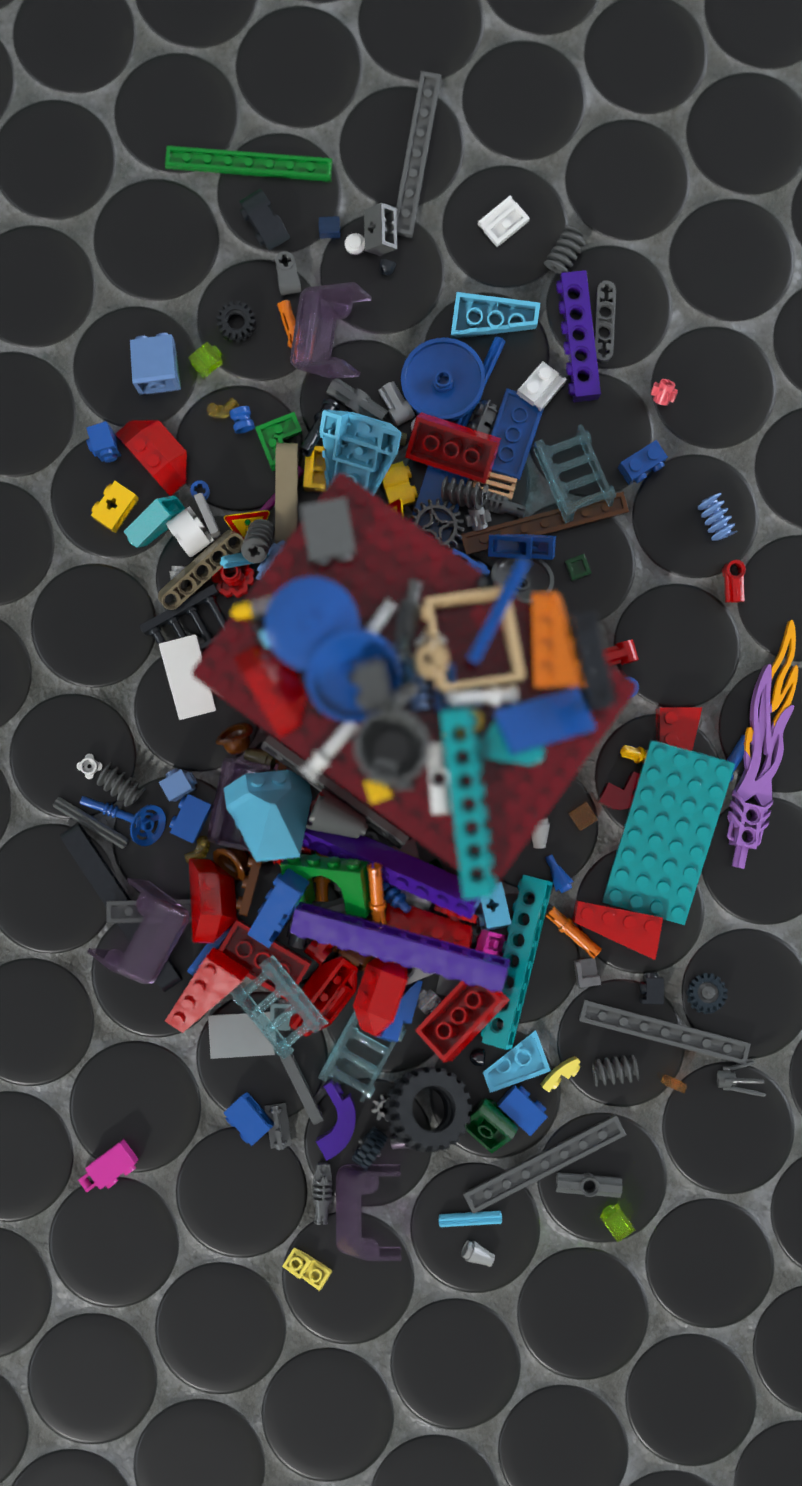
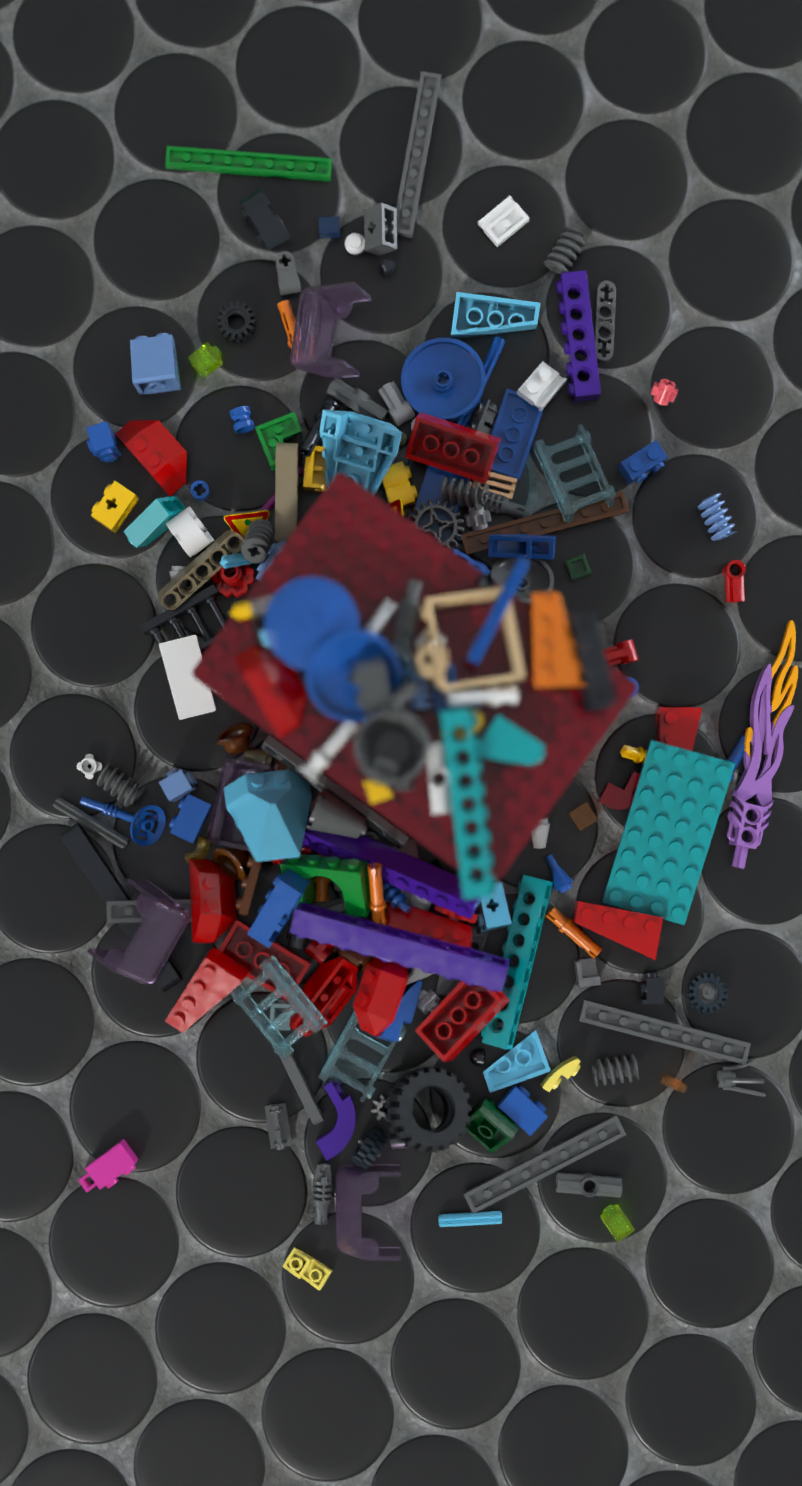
(198, 961): blue beam -> none
(207, 515): light grey tile -> none
(220, 411): clear yellow arm -> none
(237, 1036): light grey tile -> none
(248, 1119): blue brick -> none
(328, 531): dark grey brick -> none
(477, 1254): light grey cone -> none
(491, 942): dark pink wing -> none
(544, 720): blue tile -> none

